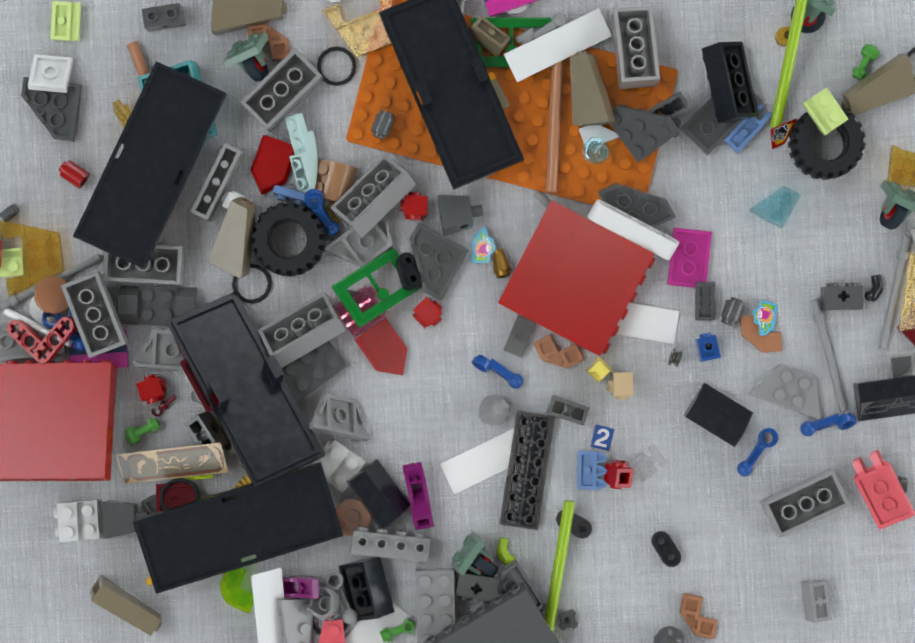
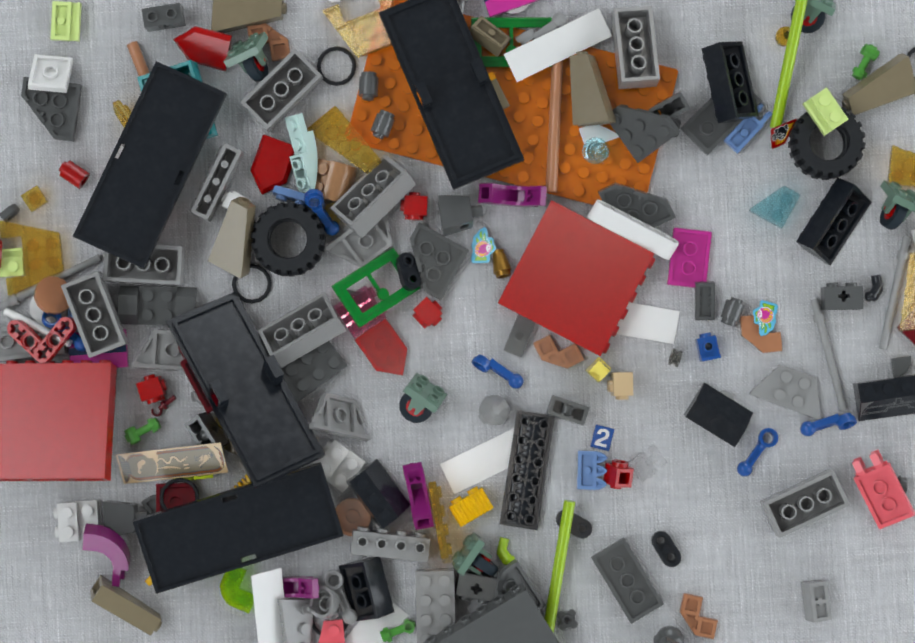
(34, 198): none -> clear yellow plate
(111, 544): none -> magenta arch
(205, 47): none -> red tile
(342, 137): none -> clear yellow wing
(368, 85): none -> dark grey brick
(420, 399): none -> sand green plate
(441, 528): none -> clear yellow wing
(470, 506): none -> yellow brick
(512, 195): none -> magenta arch
(627, 580): none -> dark grey plate
(834, 221): none -> black slope

